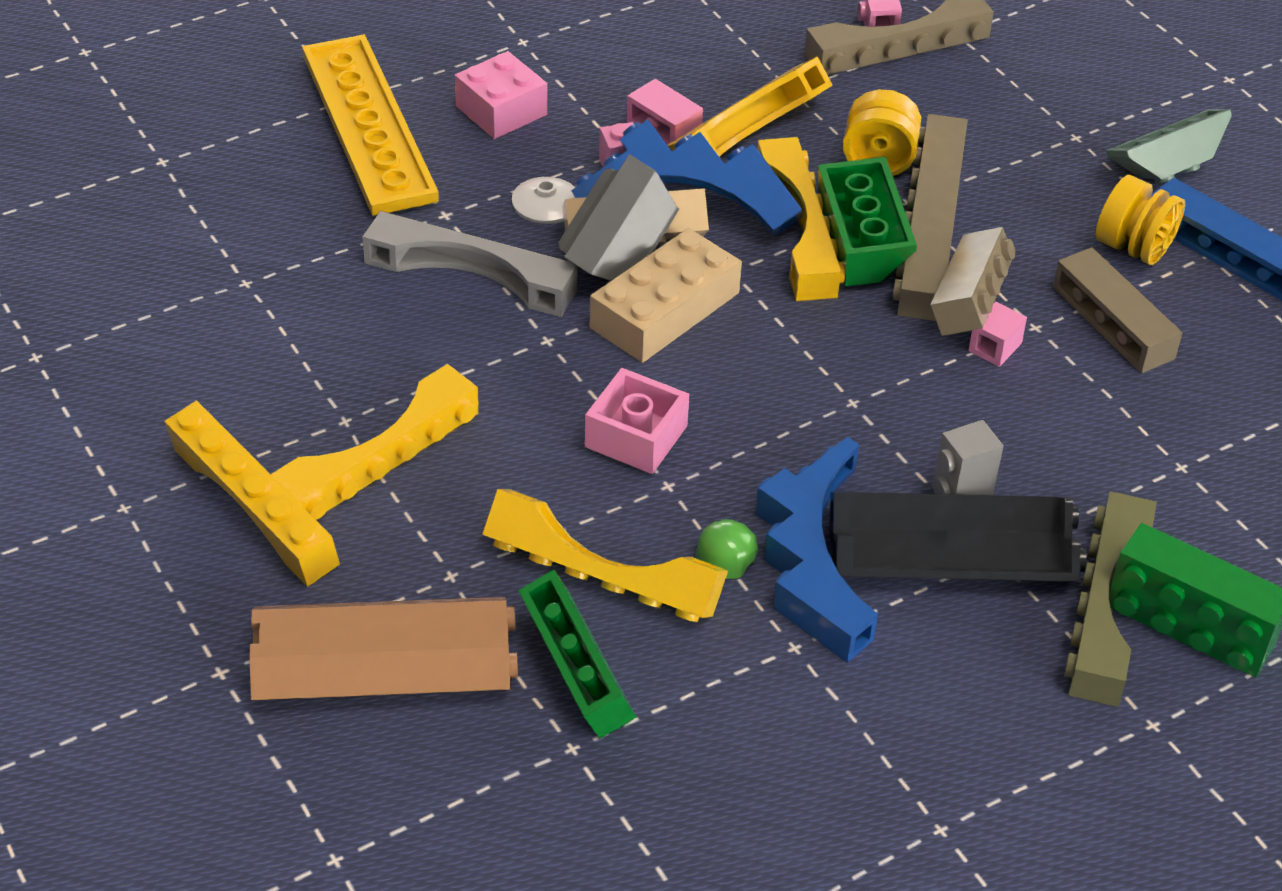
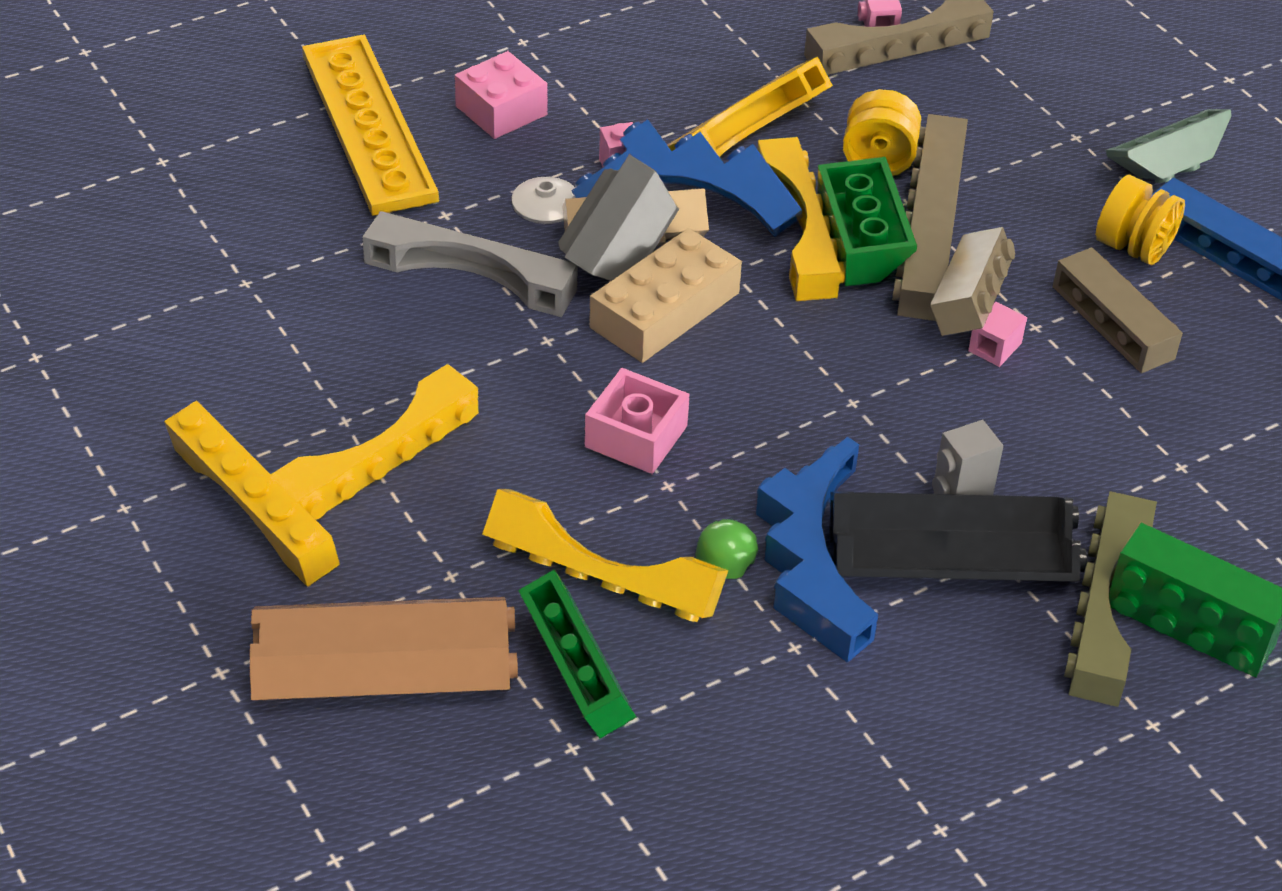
(665, 109): bright pink brick -> none

